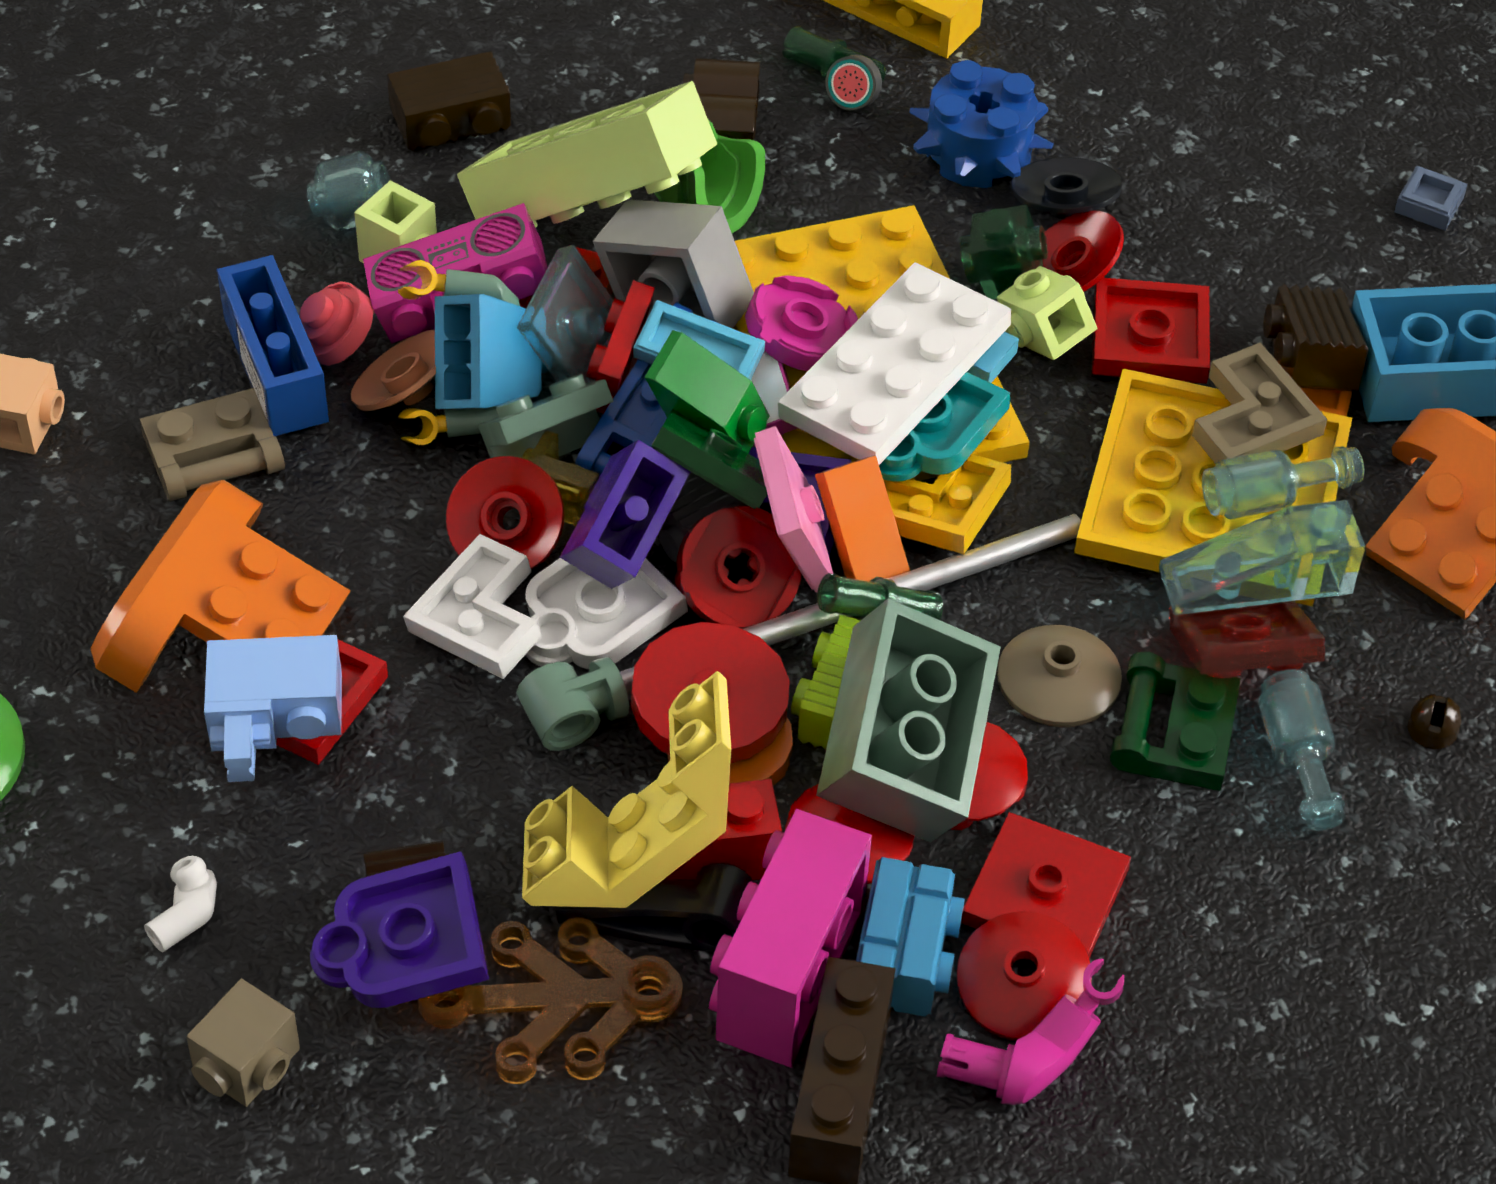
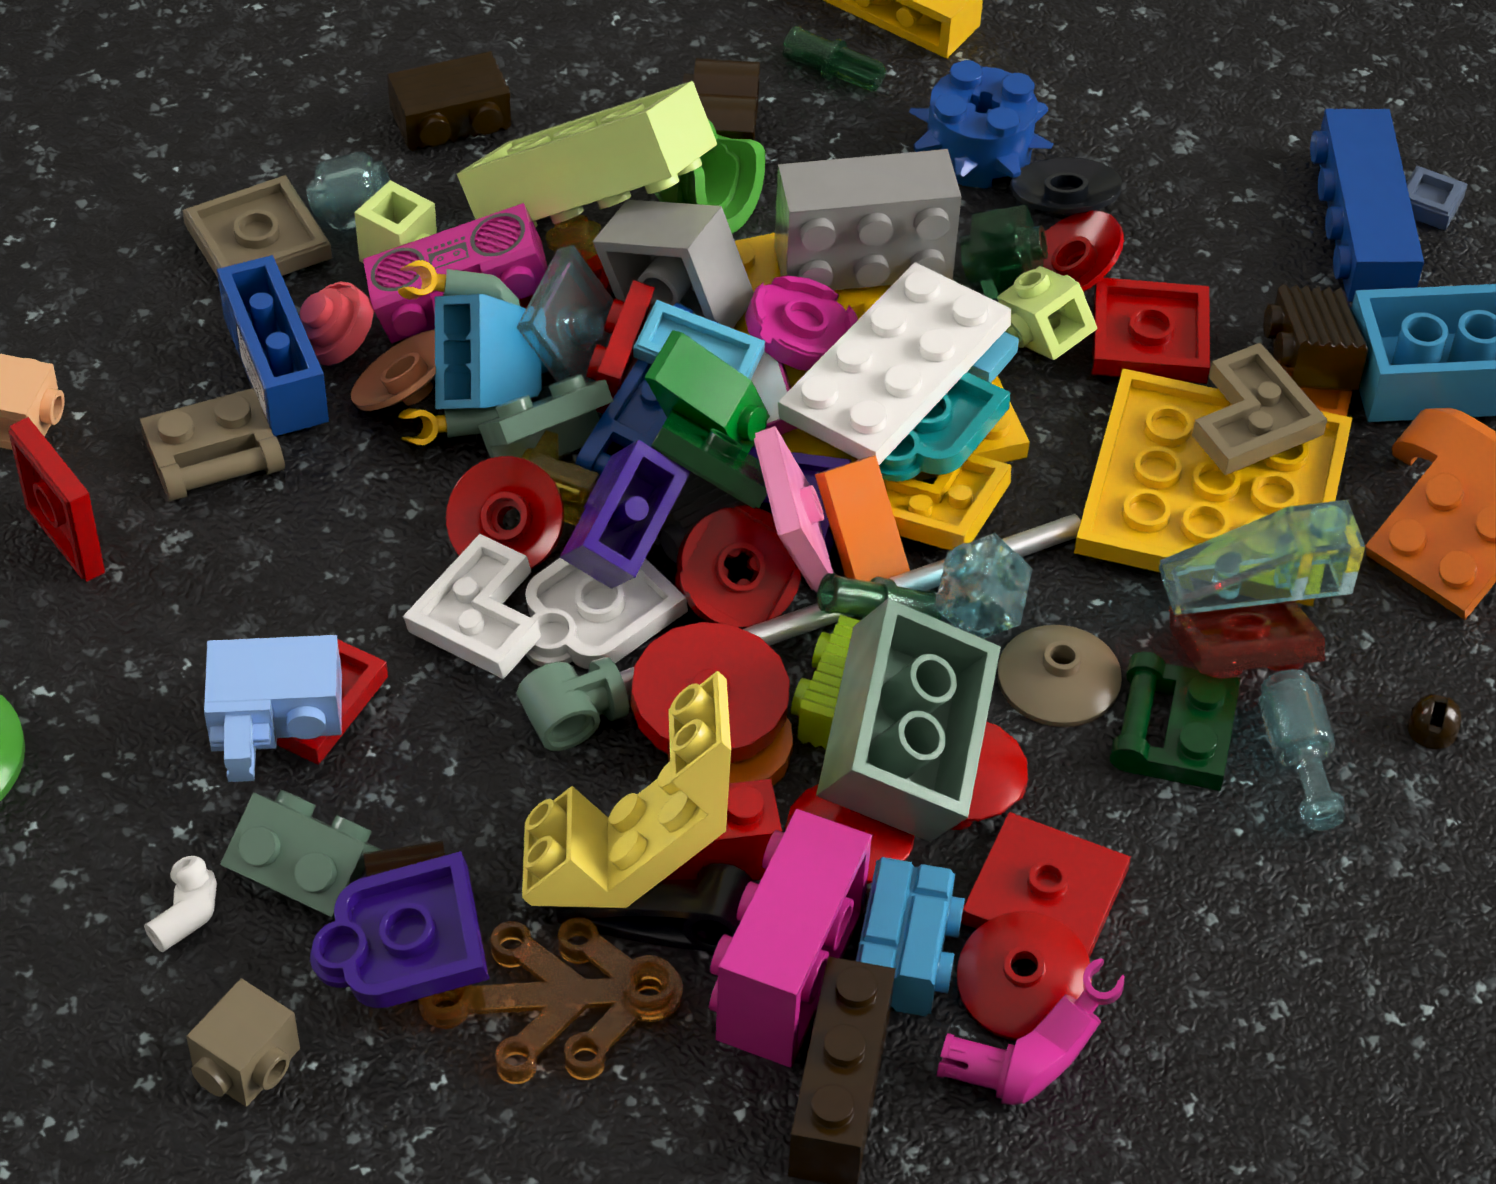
(56, 499): none -> red plate
(216, 584): orange piece -> none
(258, 224): none -> dark tan plate
(296, 853): none -> sand green bracket
(576, 232): none -> clear yellow plate
(853, 82): tile -> none
(867, 218): none -> light grey brick
(983, 587): none -> clear light blue brick
(1270, 480): clear light blue piece -> none
(1366, 201): none -> blue brick

